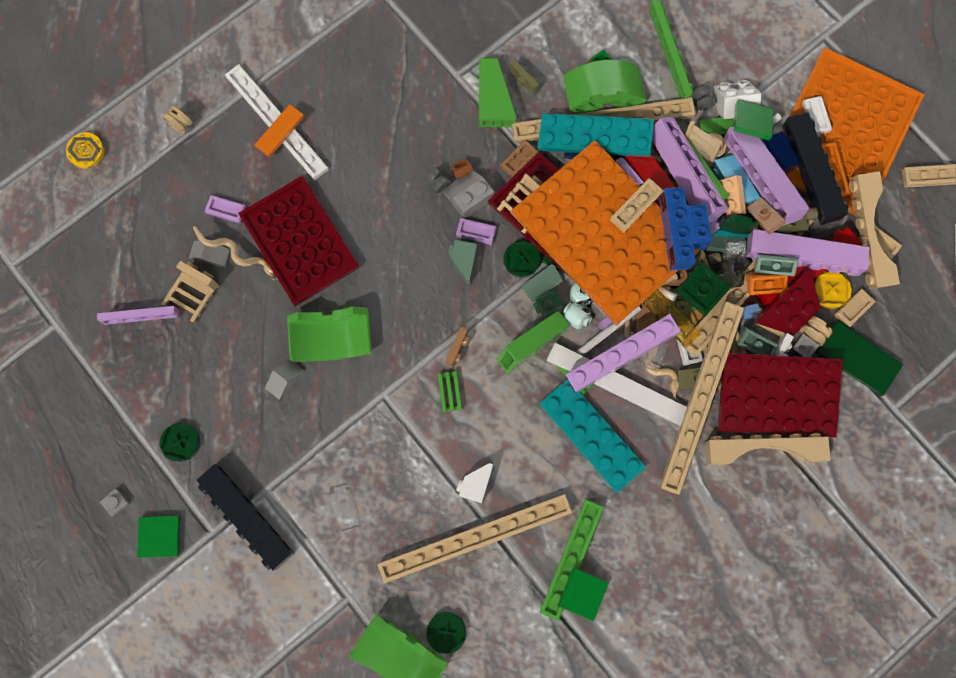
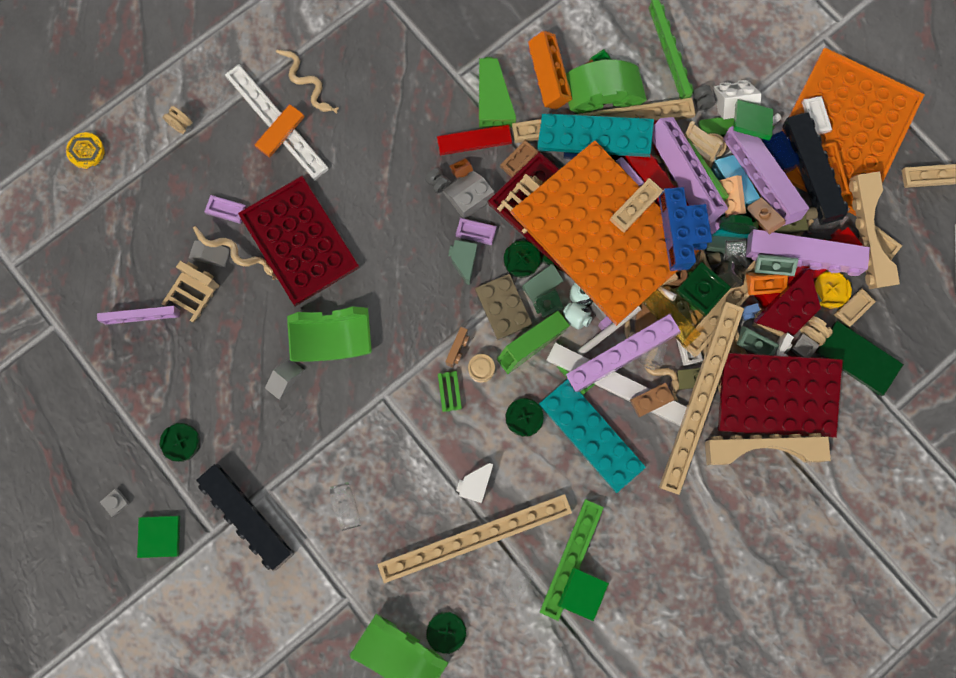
(324, 107): none -> tan animal
(474, 140): none -> red tile
(481, 368): none -> tan wheel
(503, 307): none -> dark tan plate
(523, 78): olive plate -> none
(524, 417): none -> dark green tile
(549, 70): none -> orange brick
(652, 400): none -> medium nougat plate

